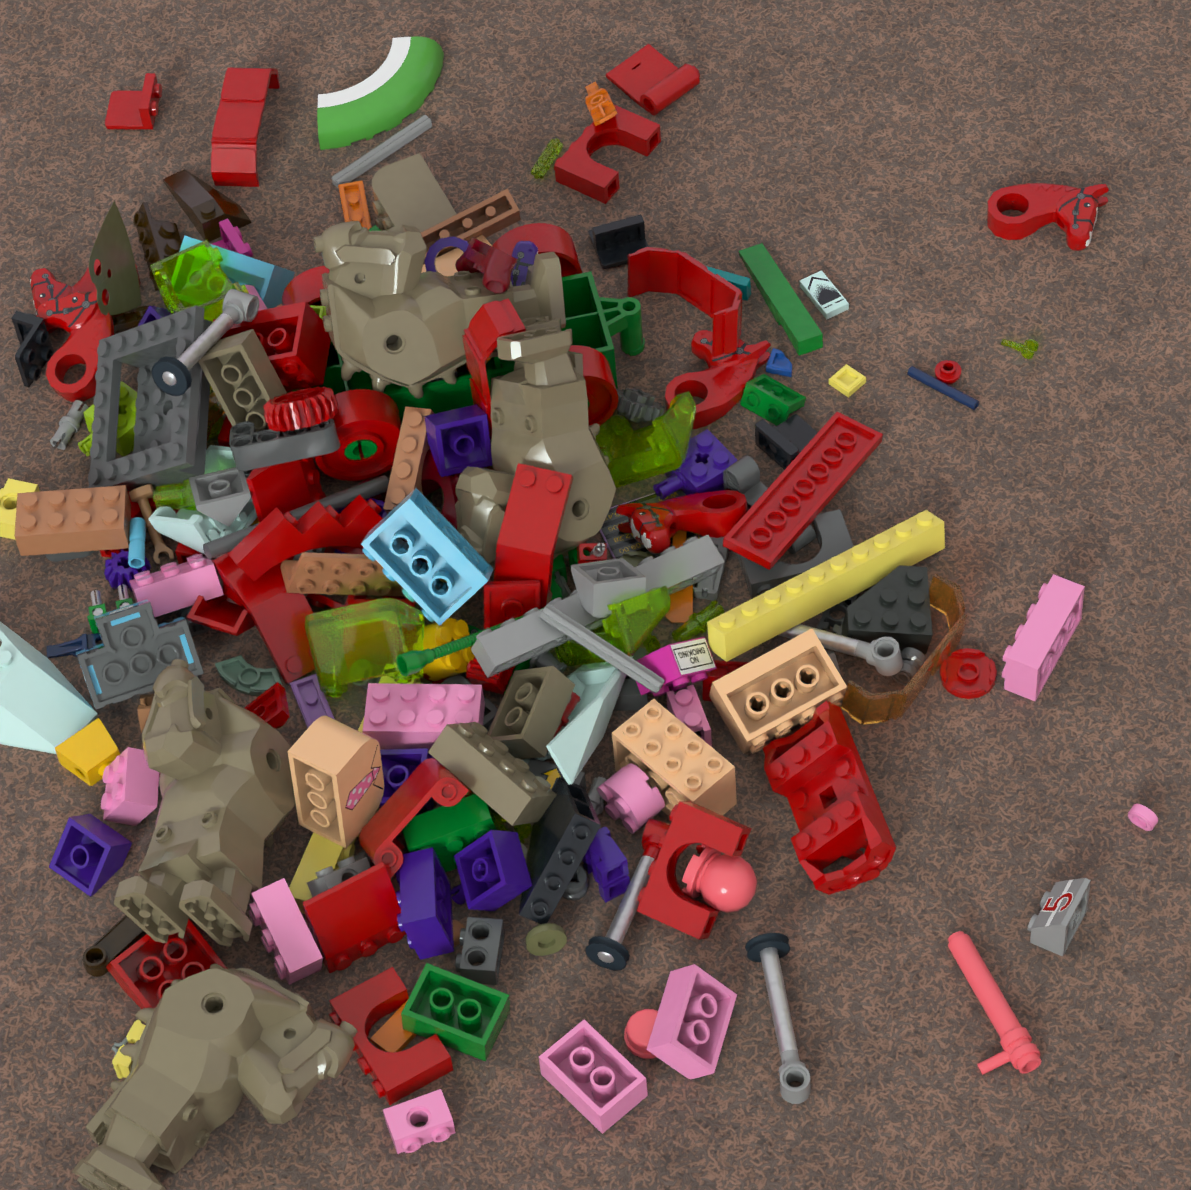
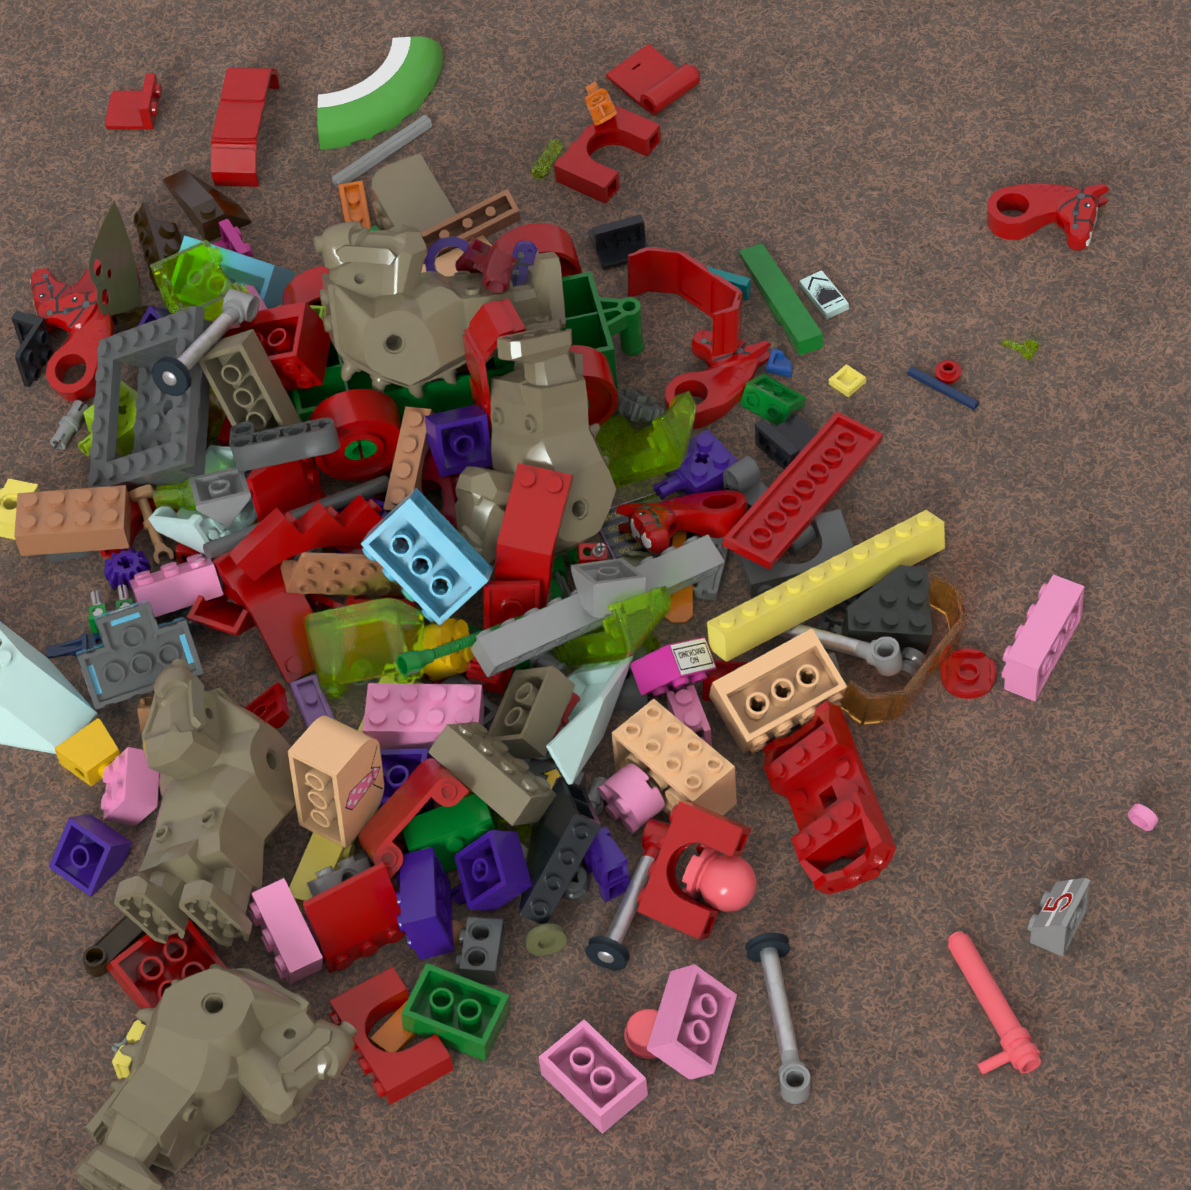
(137, 538): medium azure piece -> none
(245, 677): sand green tile -> none
(300, 409): red gear -> none
(426, 1108): bright pink brick -> none
(602, 648): light grey axle -> none
(697, 622): clear neon green pin -> none

